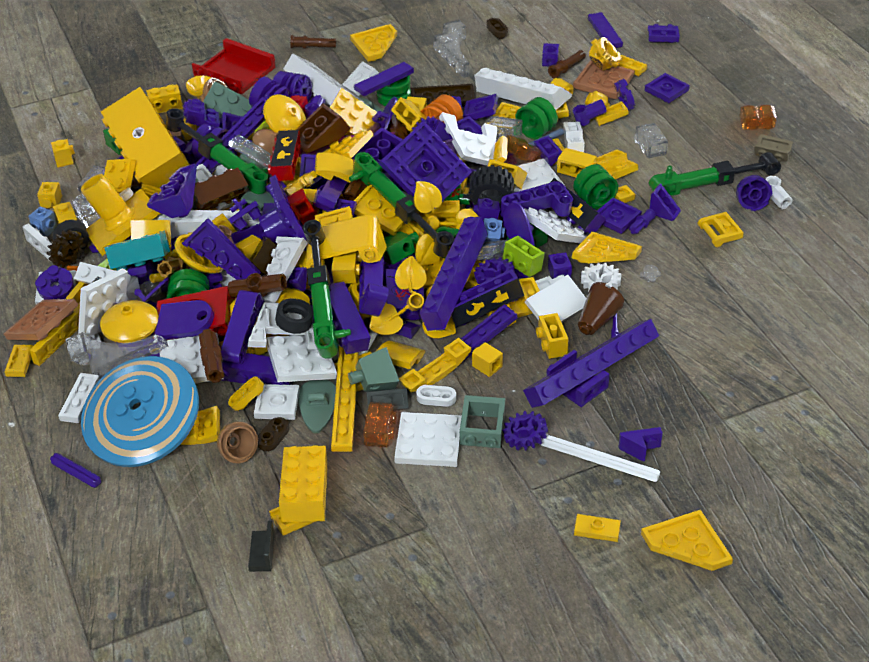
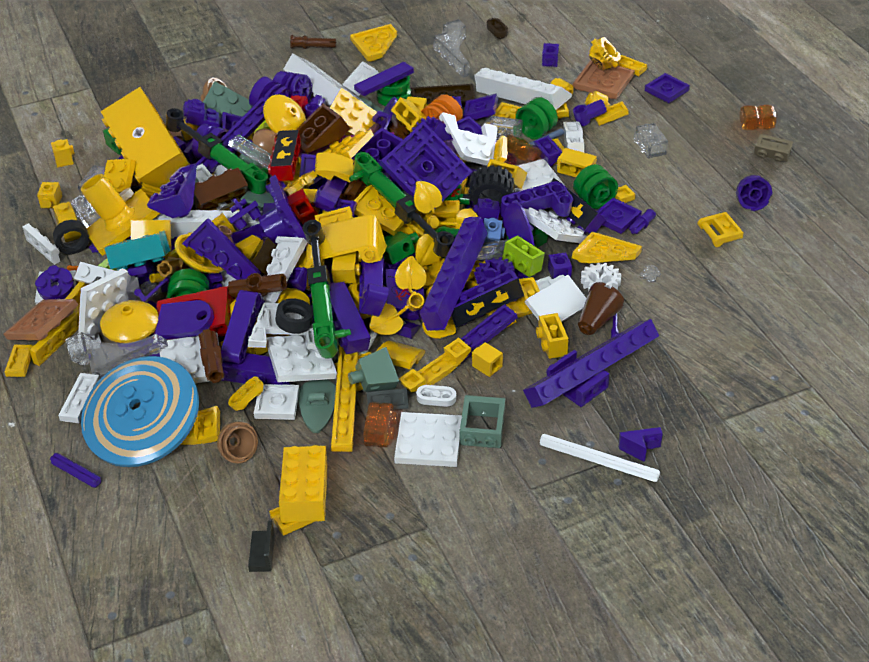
(43, 220): medium blue brick -> none
(66, 248): dark brown gear -> none
(165, 98): yellow brick -> none
(195, 85): yellow piece -> none
(237, 66): red panel -> none
(274, 432): dark brown plate -> none
(525, 430): dark purple gear -> none
(563, 65): reddish brown pin -> none
(597, 528): yellow plate -> none
(605, 29): dark purple tile -> none
(617, 163): yellow slope -> none
(625, 94): dark purple plate -> none
(660, 33): dark purple plate -> none
(663, 204): dark purple slope -> none
(688, 540): yellow plate -> none
(720, 173): piece -> none
(779, 195): white piece -> none

